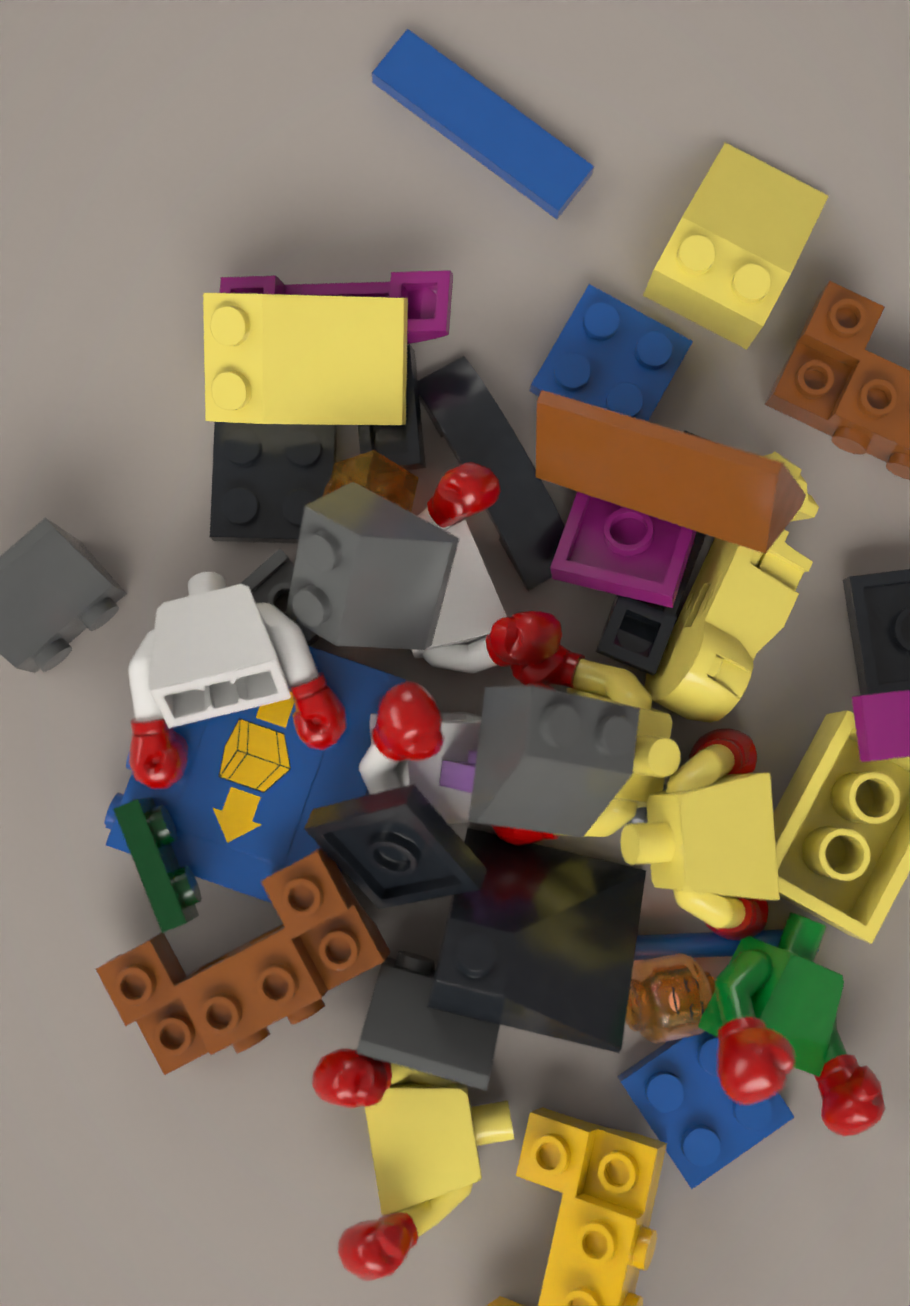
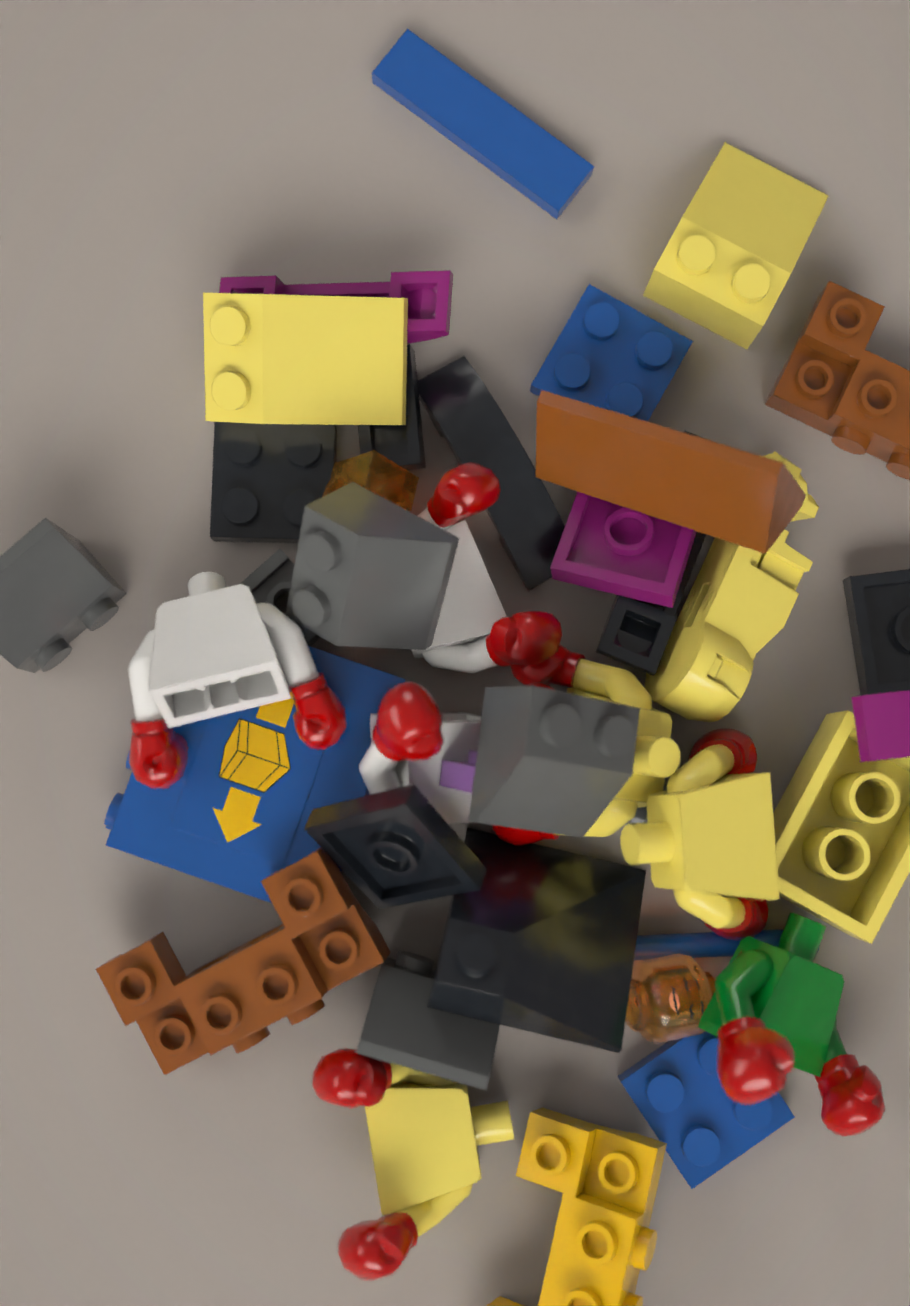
(149, 838): dark green plate -> none

